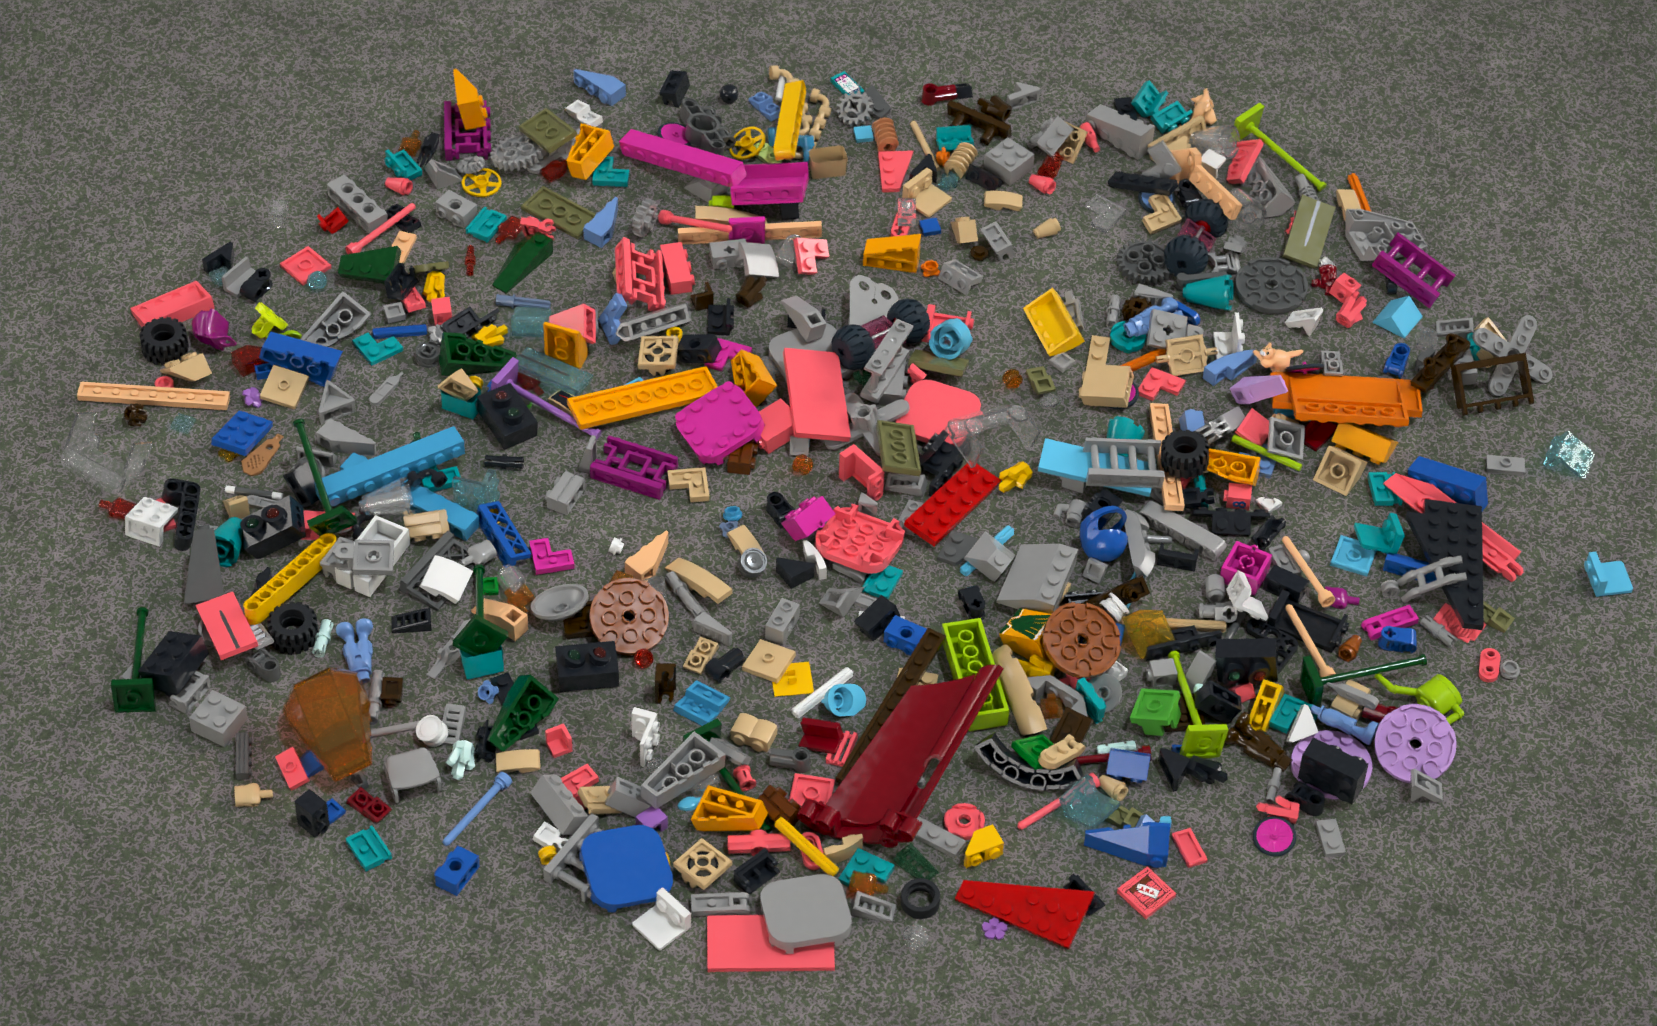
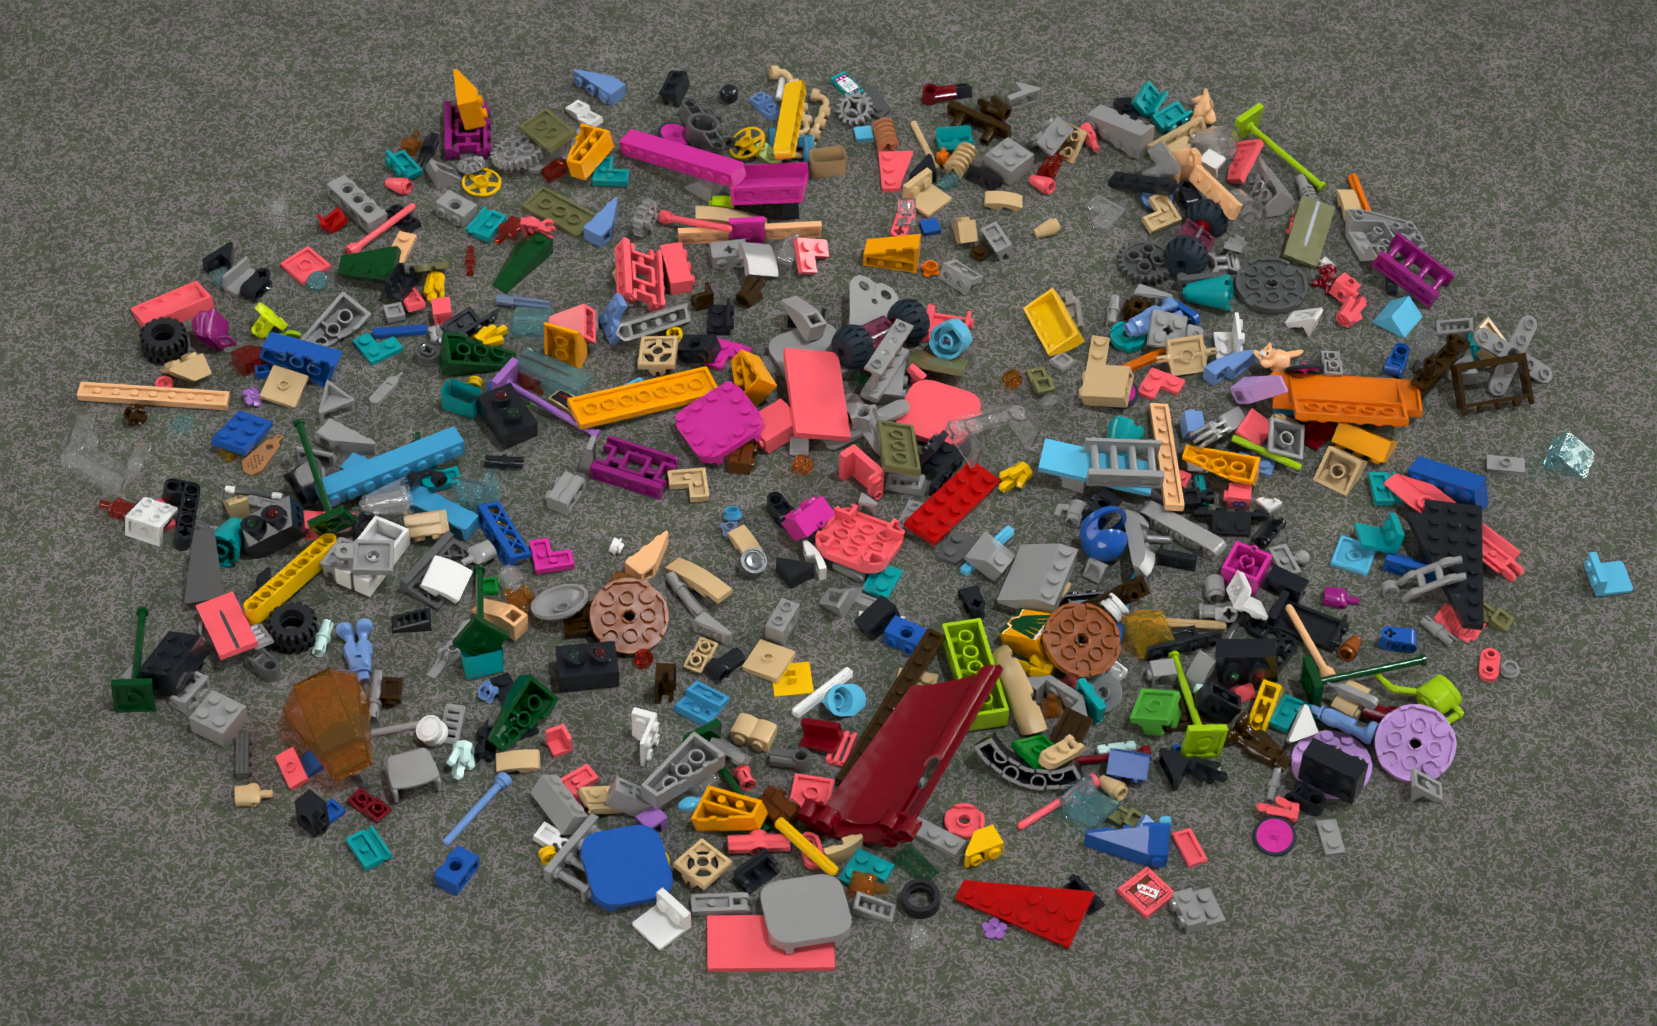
(459, 386): tan slope -> none
(1185, 454): black tyre -> none
(1196, 909): none -> light grey plate
(1325, 597): light nougat piece -> none
(1400, 617): dark pink plate -> none

